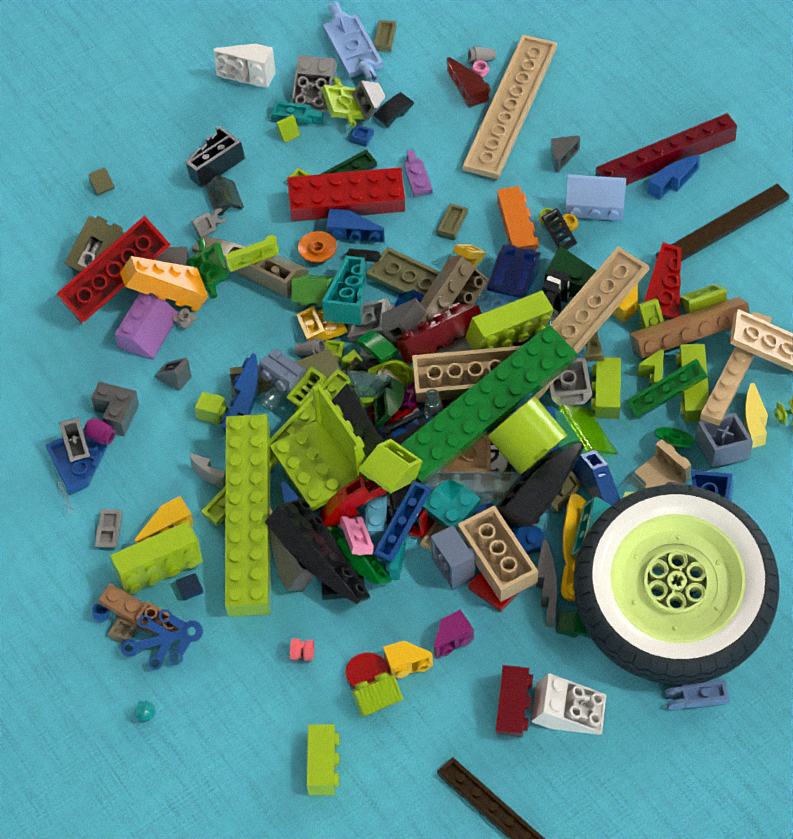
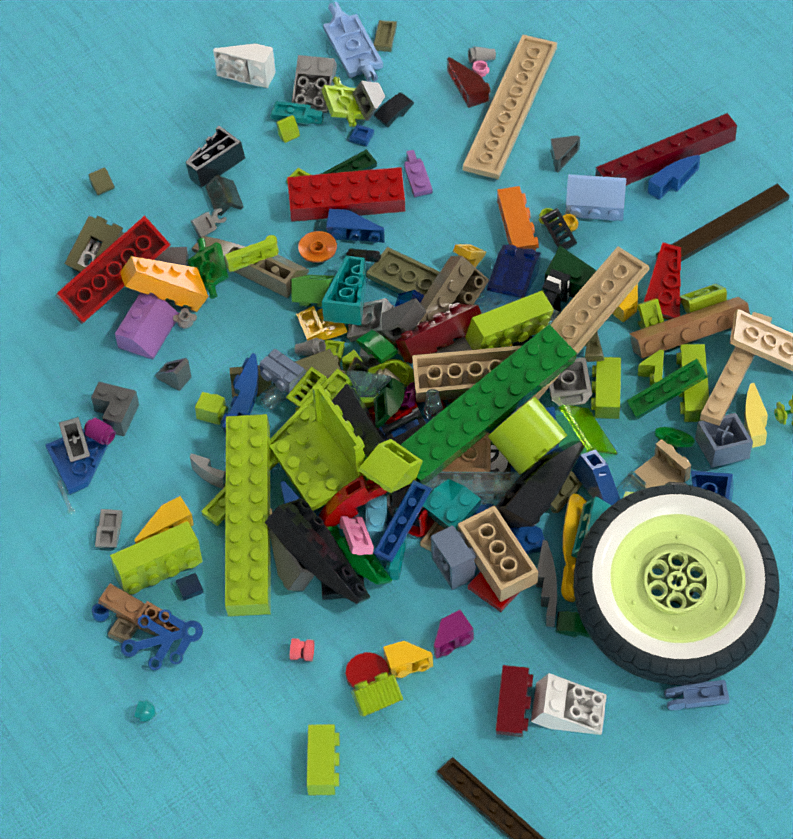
(452, 221): olive tile -> none

